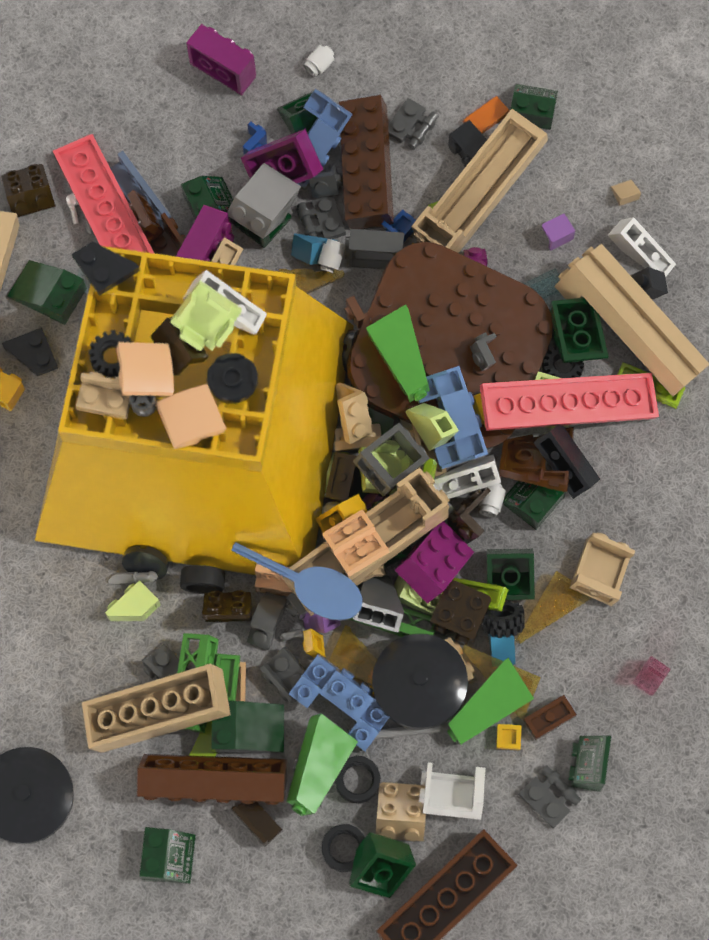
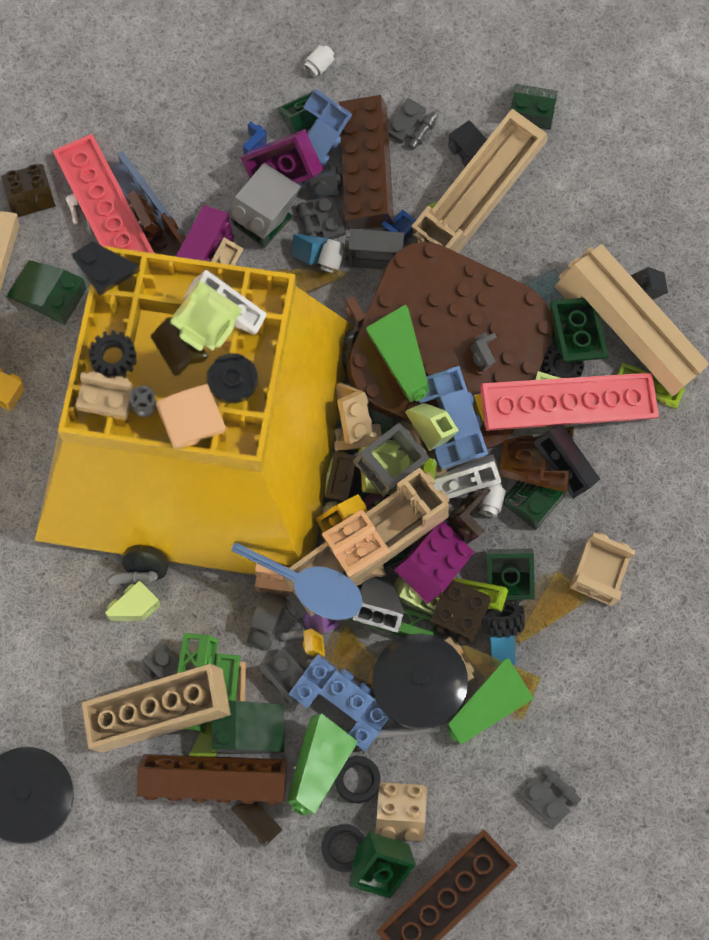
(32, 351): black wing -> none
(145, 369): light nougat slope -> none
(167, 855): dark green slope -> none
(202, 579): black tyre -> none
(206, 191): dark green slope -> none
(221, 59): magenta brick -> none
(227, 606): dark brown bracket -> none
(452, 793): white panel -> none
(476, 254): magenta plate -> none
(488, 114): orange tile -> none
(508, 737): yellow plate -> none
(549, 717): reddish brown plate -> none
(558, 231): medium lavender panel -> none
(590, 763): dark green slope -> none
(626, 192): tan slope -> none
(640, 246): white slope -> none
(651, 676): clear pink panel -> none

